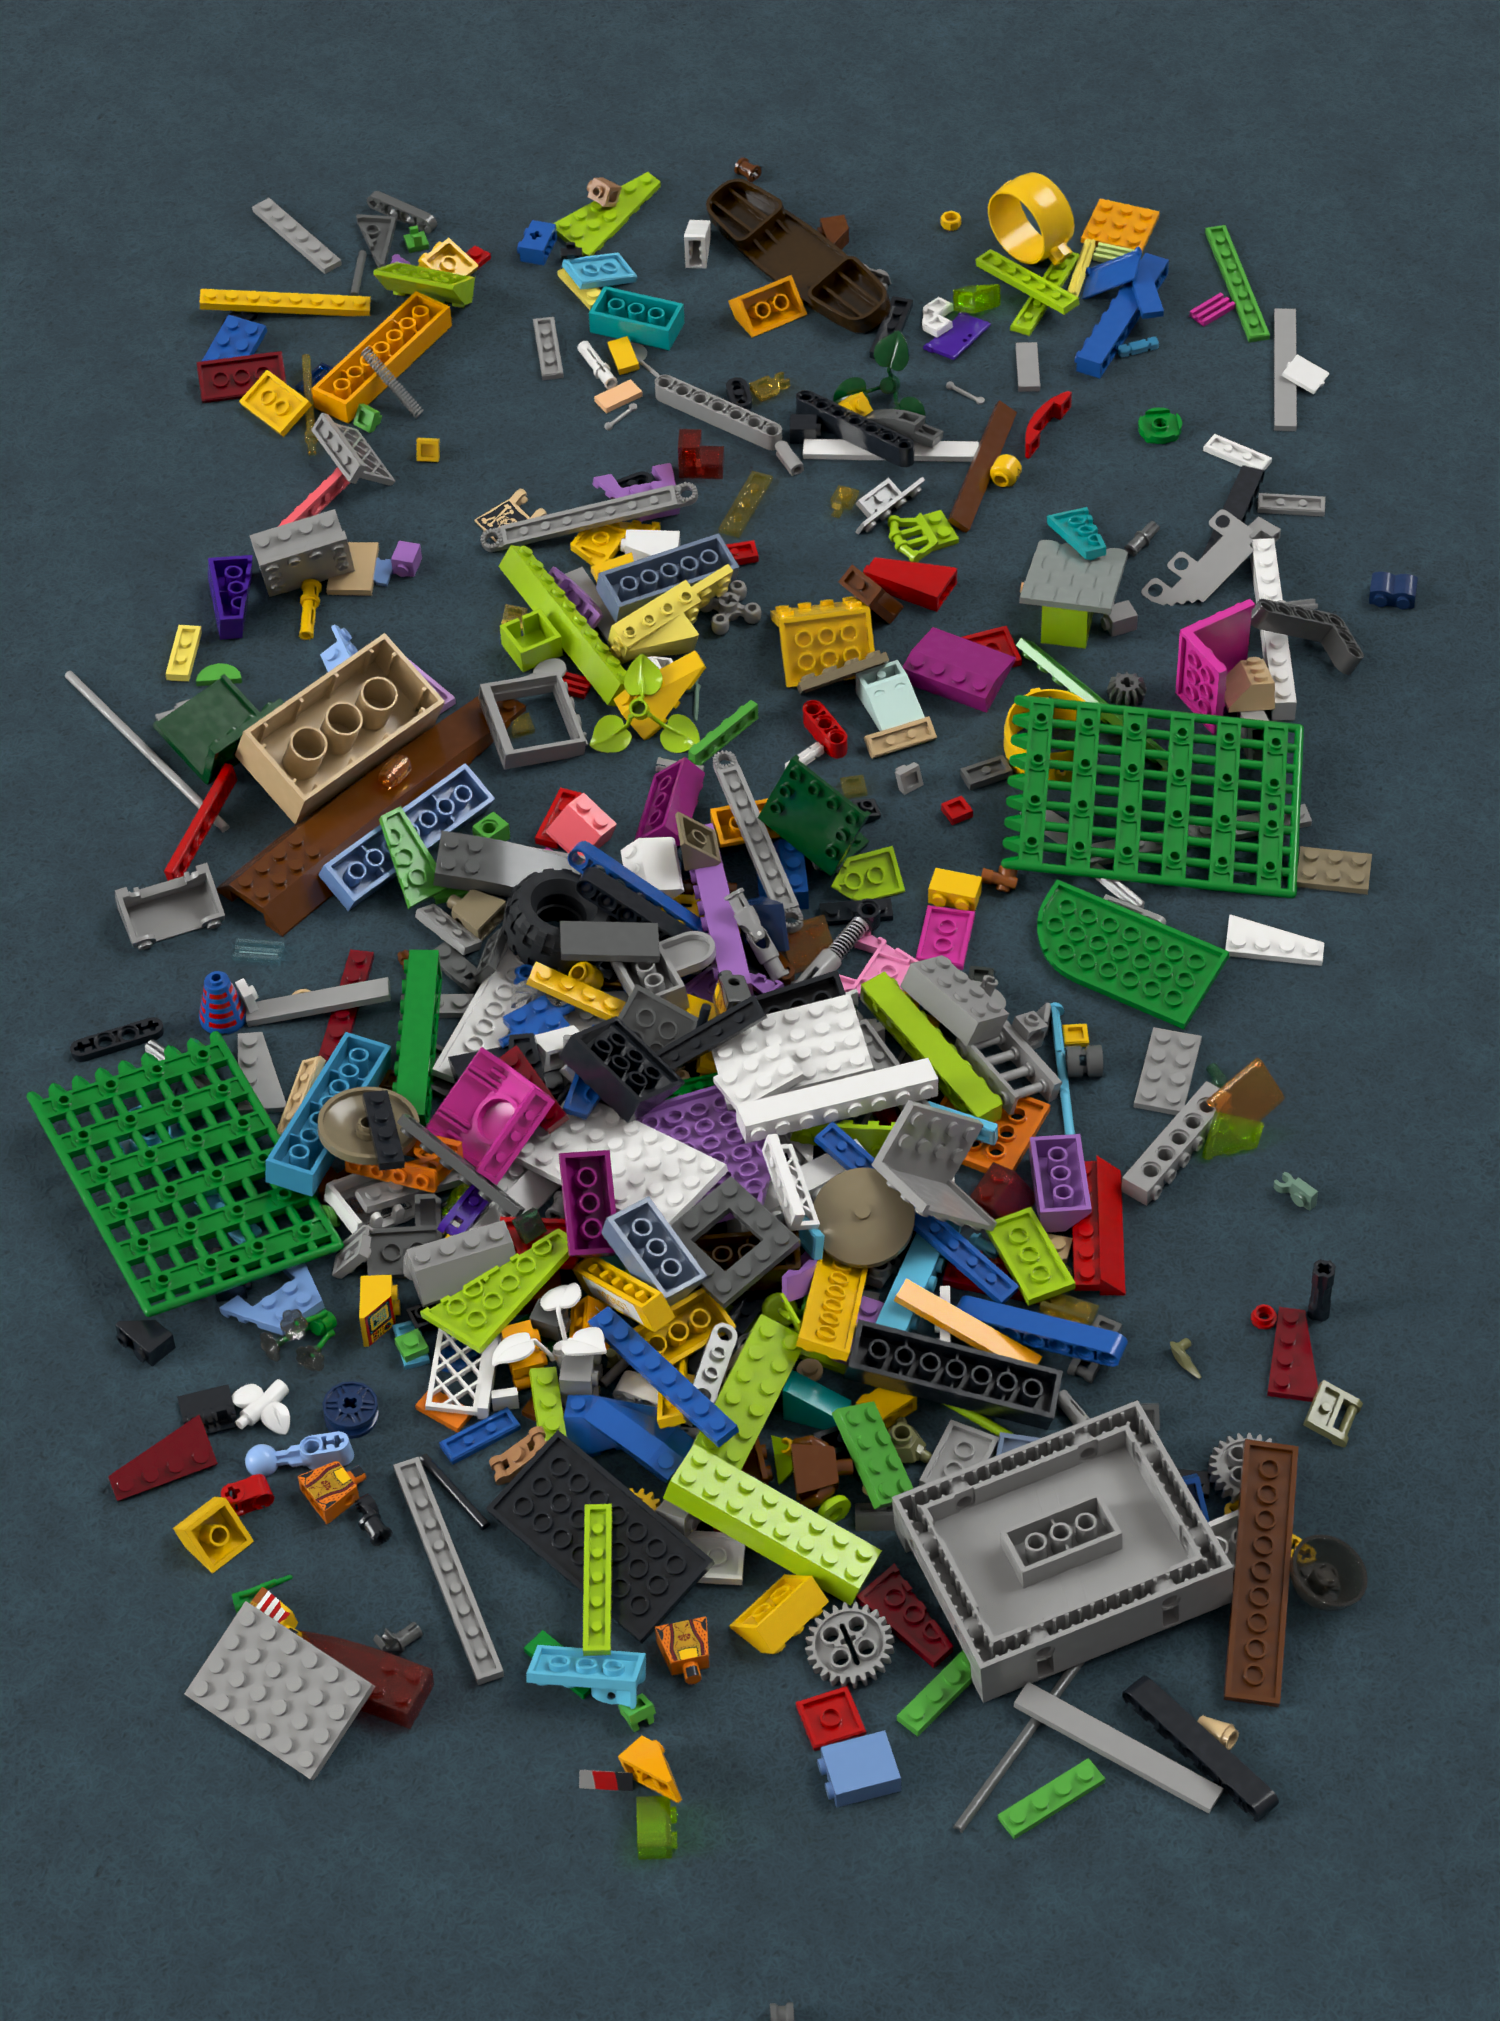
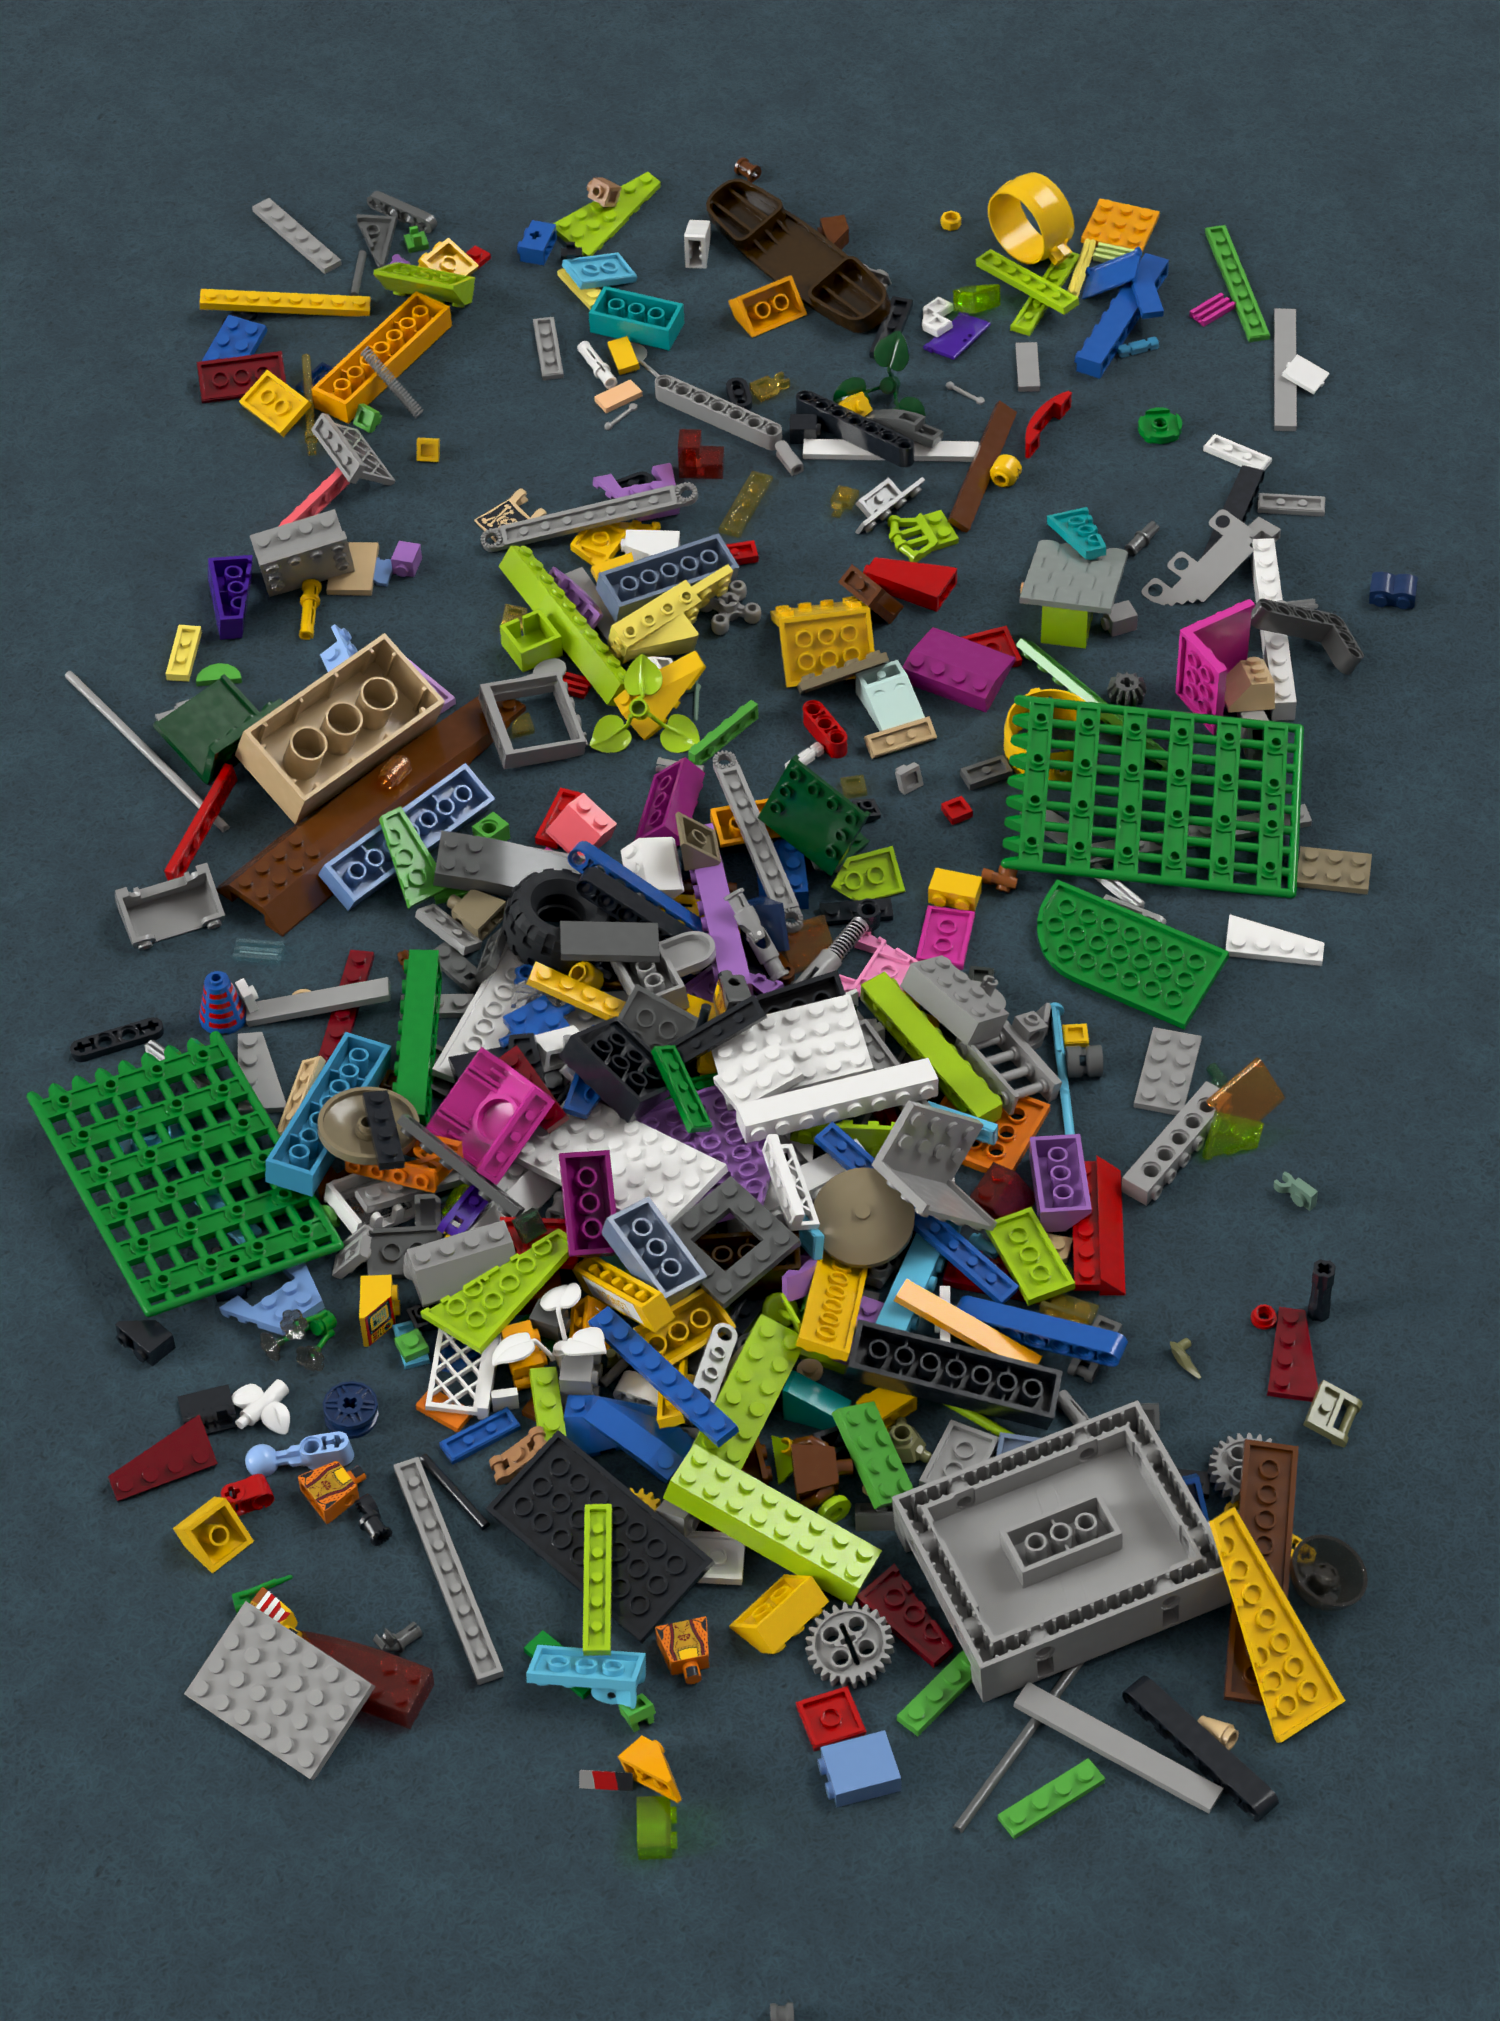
(681, 1089): none -> green tile
(1284, 1660): none -> yellow wing

